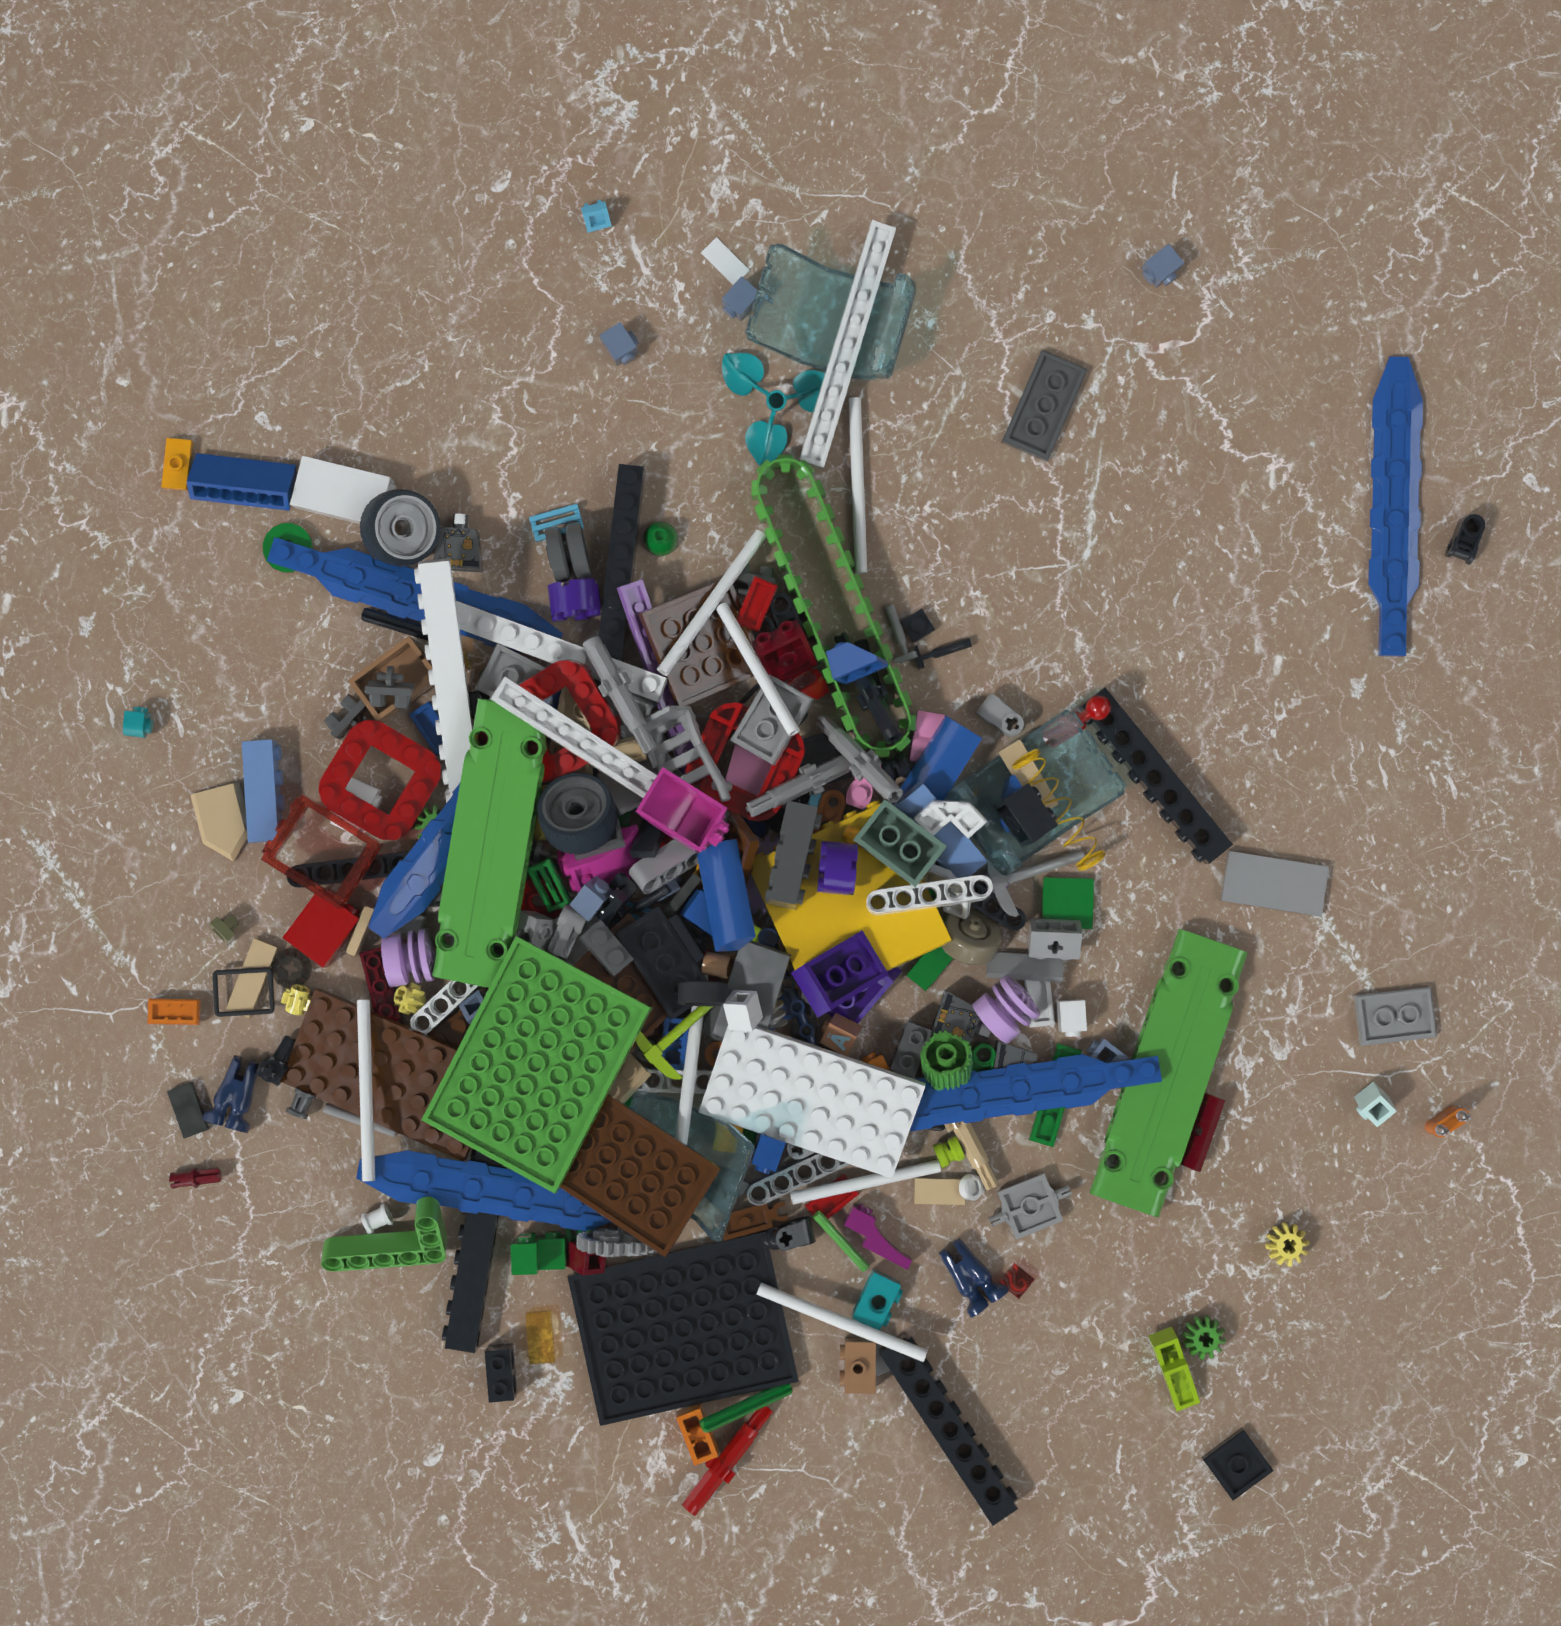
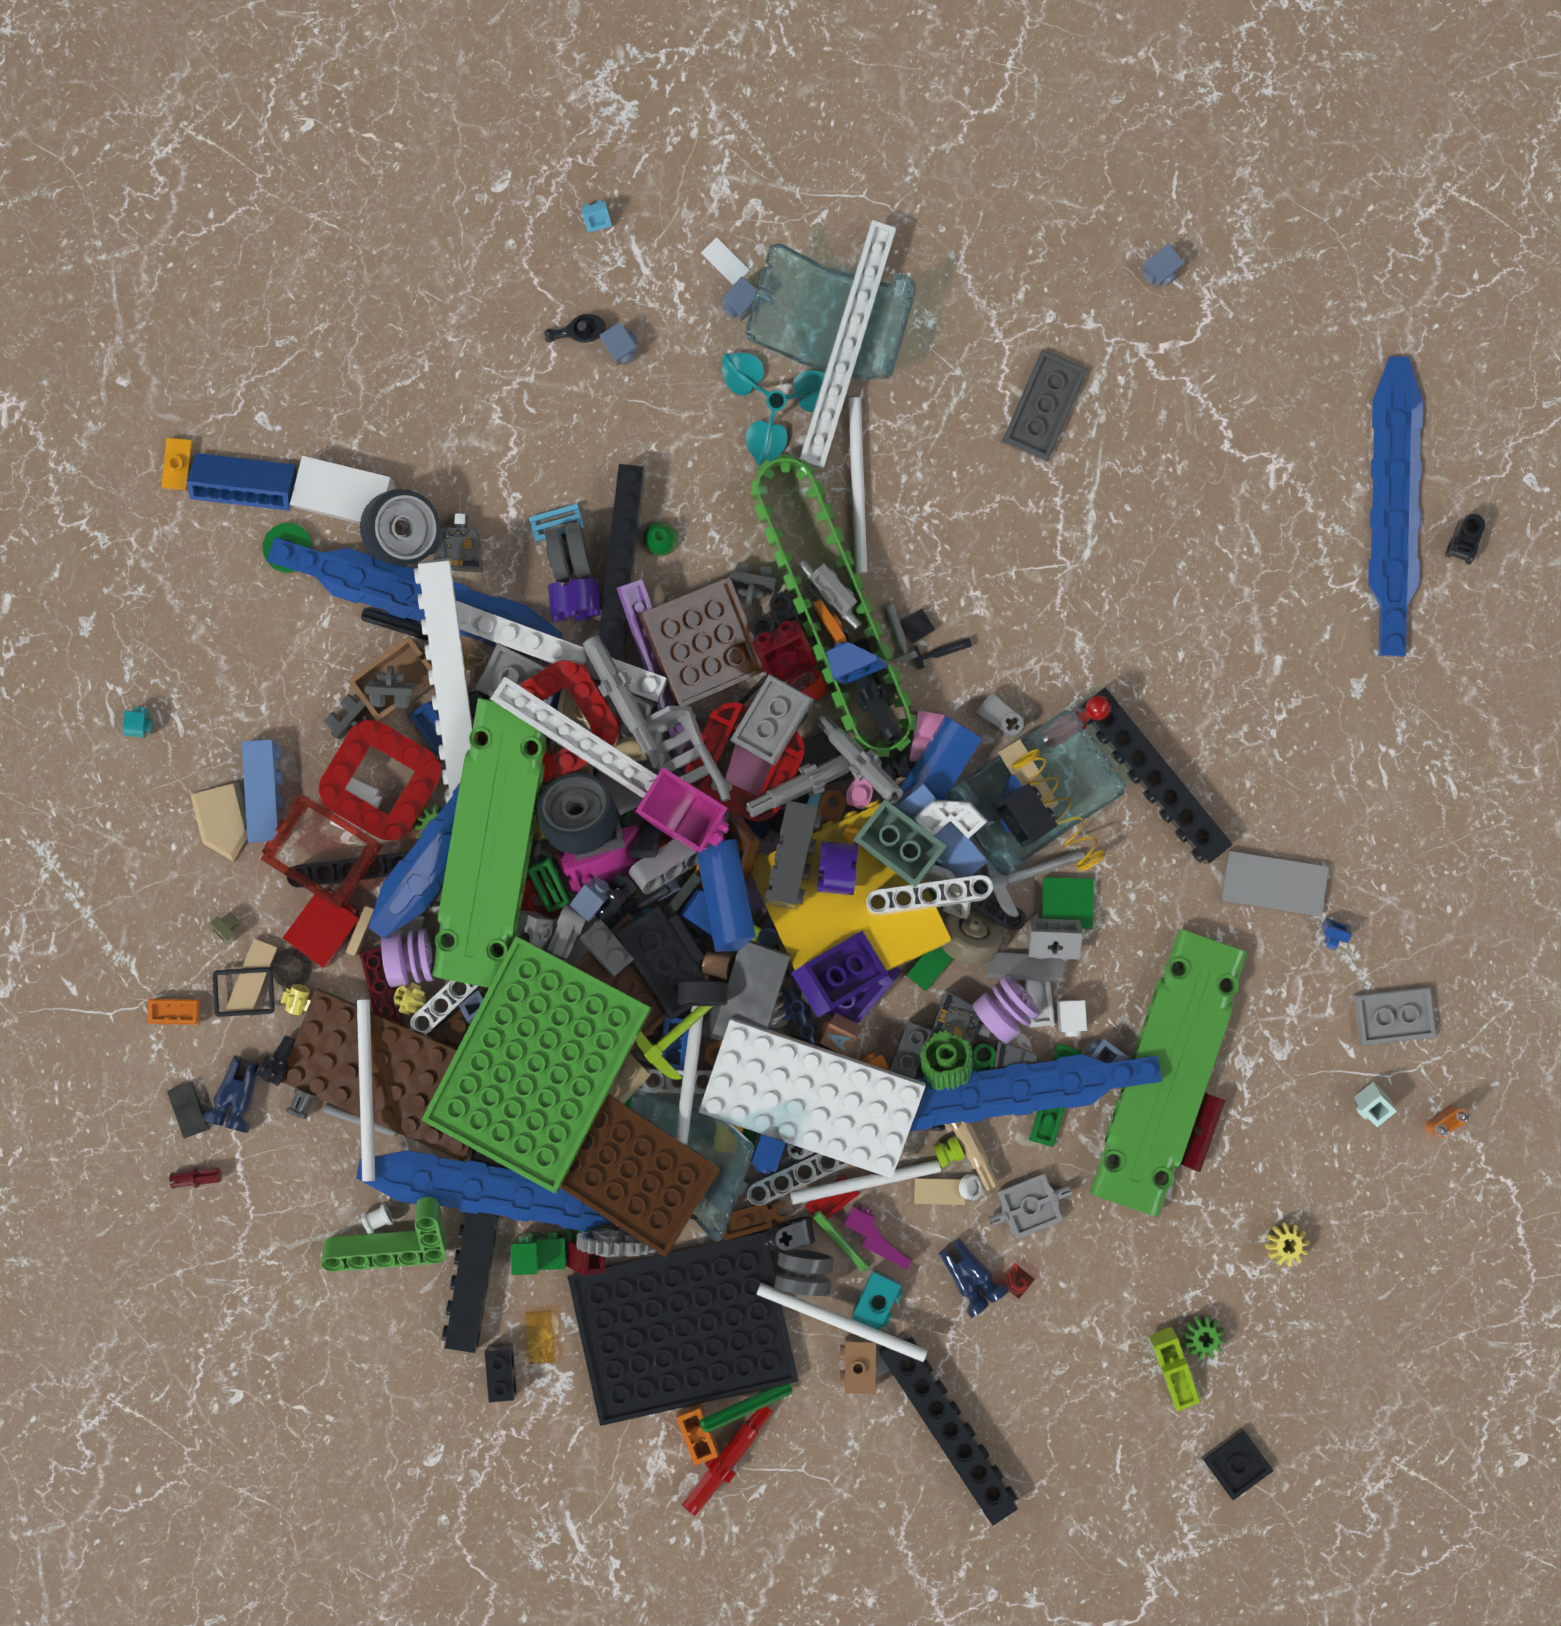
(582, 329): none -> black piece
(711, 603): white piece -> none
(743, 1010): white brick -> none
(756, 604): red tile -> none
(757, 669): white piece -> none
(804, 1272): none -> dark grey wheel
(825, 585): none -> light grey plate
(830, 622): none -> orange plate
(1335, 932): none -> blue tile

